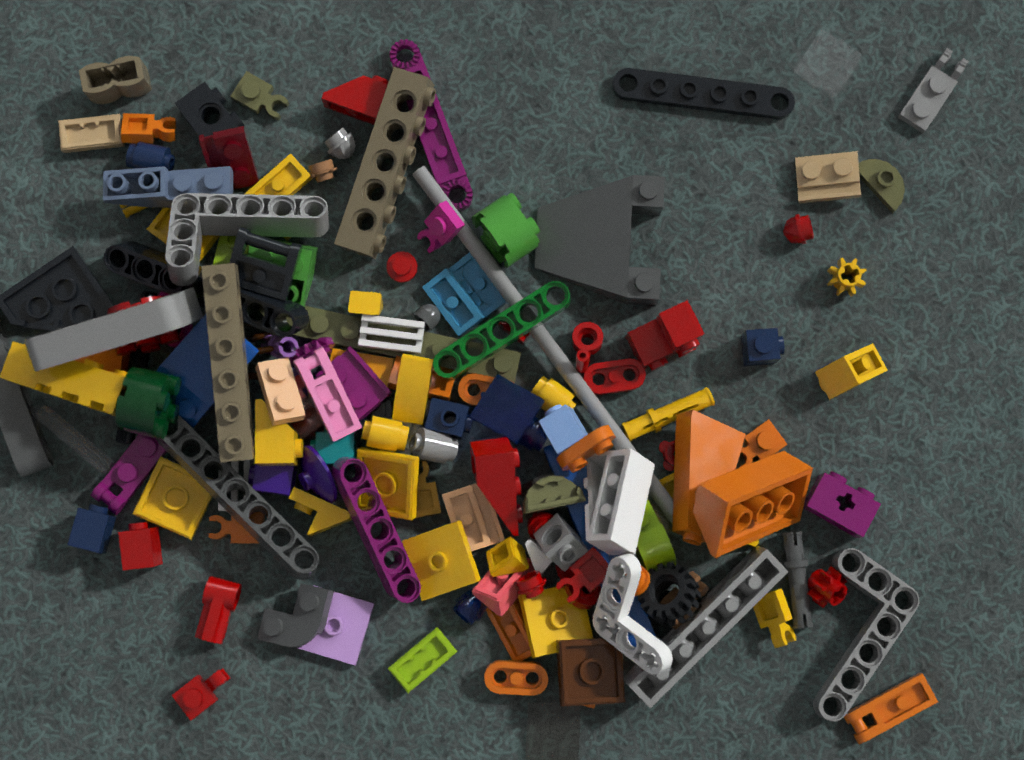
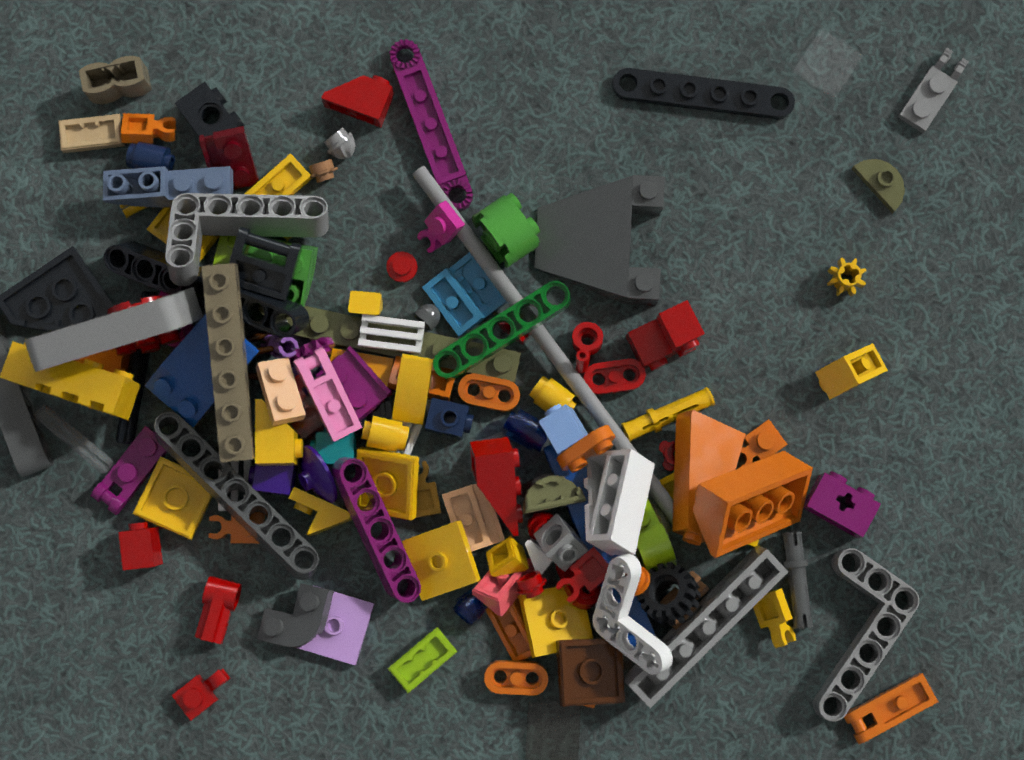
(92, 529): dark blue brick -> none
(148, 403): dark green brick -> none
(256, 94): olive plate -> none
(401, 87): dark tan brick -> none
(433, 446): light grey brick -> none
(507, 409): clear blue piece -> none
(761, 346): dark blue brick -> none
(798, 229): red plate -> none
(827, 587): red gear -> none
(828, 177): tan plate -> none

